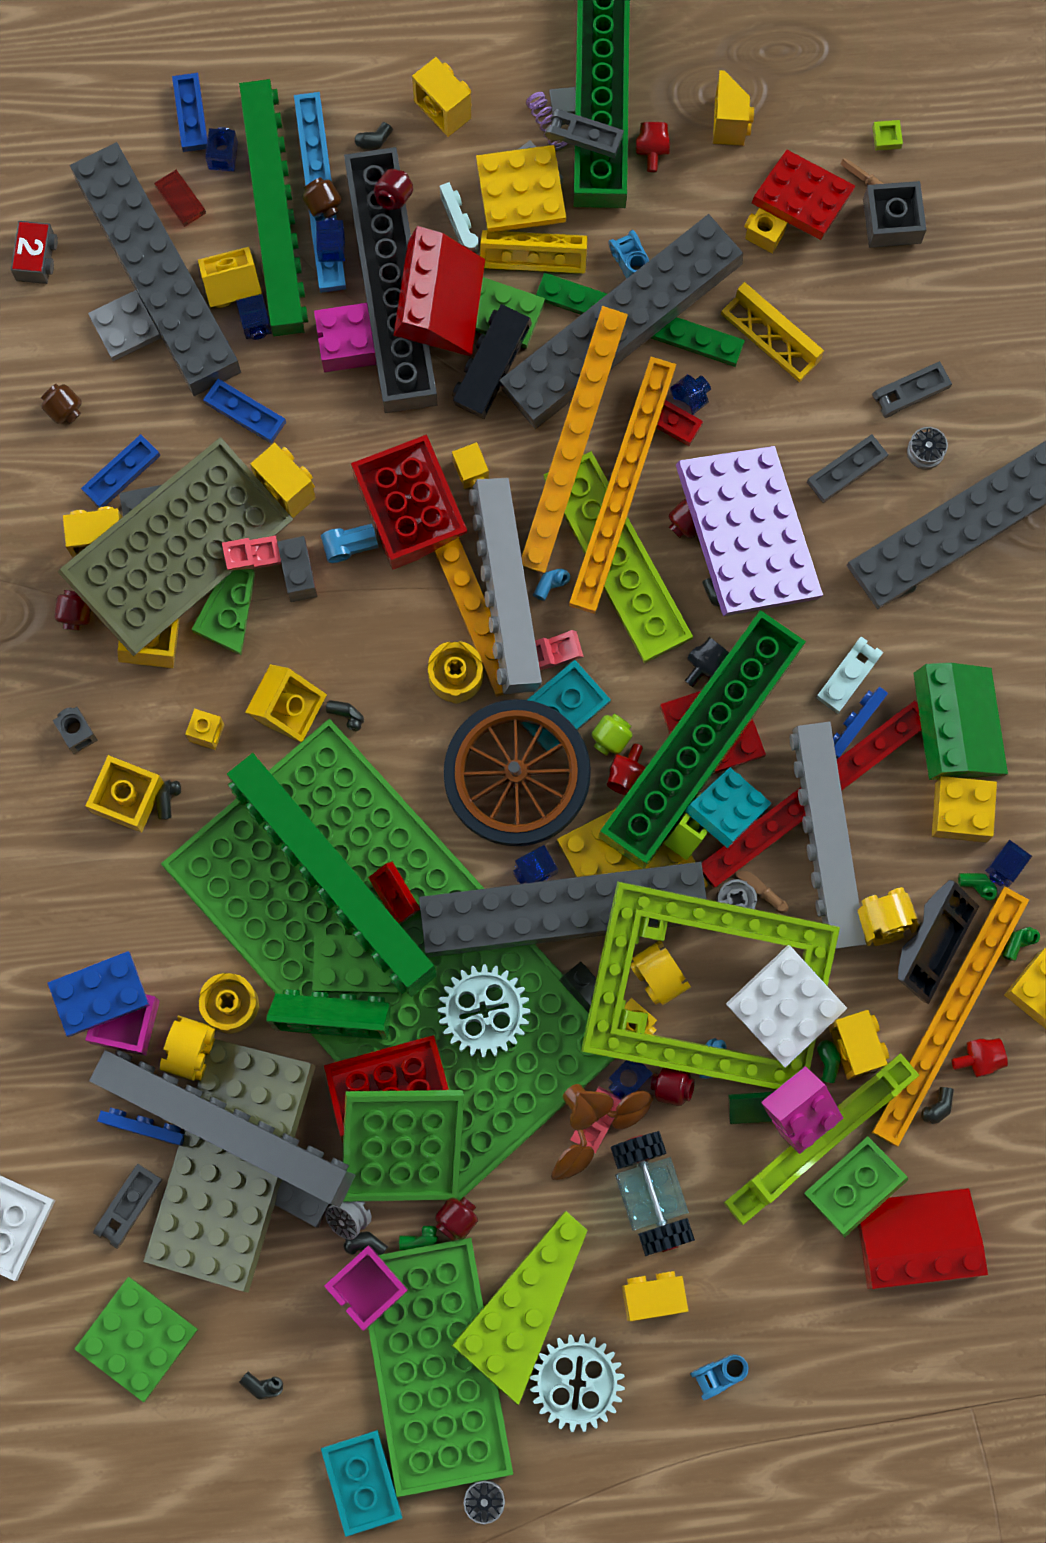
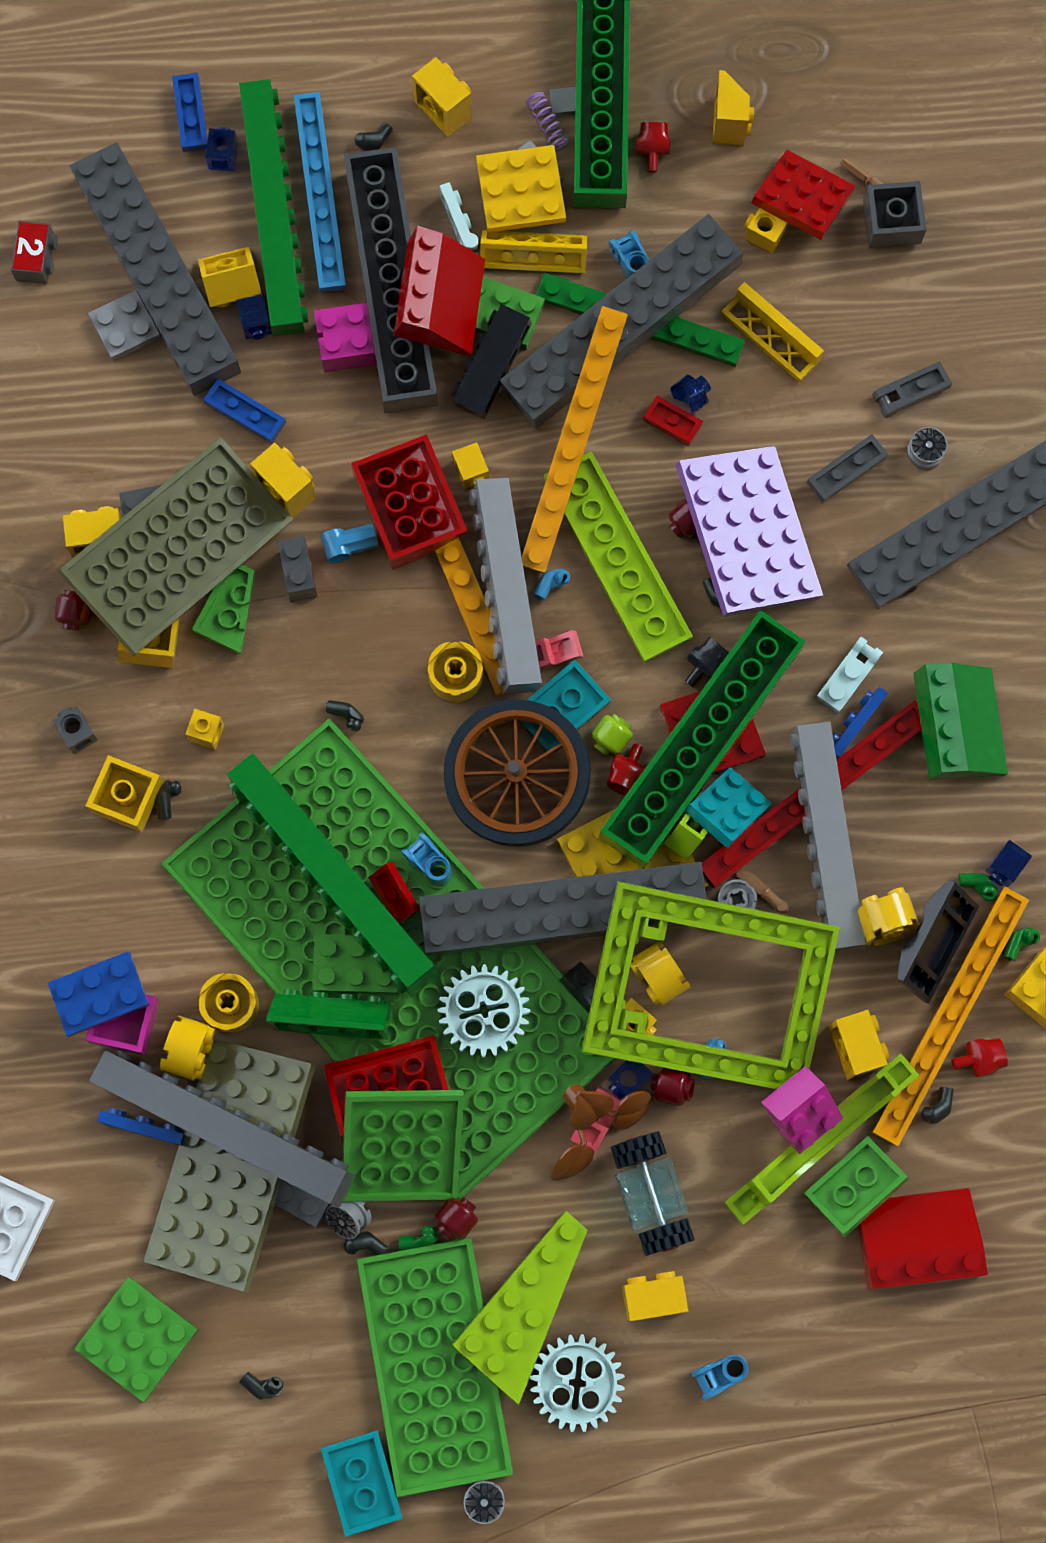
(61, 404): reddish brown head -> none
(120, 471): blue plate -> none
(128, 1205): dark grey plate -> none
(180, 198): clear red tile -> none
(251, 553): coral slope -> none
(286, 702): yellow slope -> none
(321, 198): reddish brown head -> none
(330, 240): clear blue brick -> none
(367, 1287): dark pink piece -> none
(393, 189): dark red head -> none
(424, 856): none -> dark azure piece
(535, 866): clear blue brick -> none
(584, 133): dark grey plate -> none
(622, 485): light orange plate -> none
(748, 1108): dark green tile -> none
(786, 1006): white plate -> none
(830, 1059): green arm -> none
(887, 135): lime plate -> none
(964, 809): yellow brick -> none

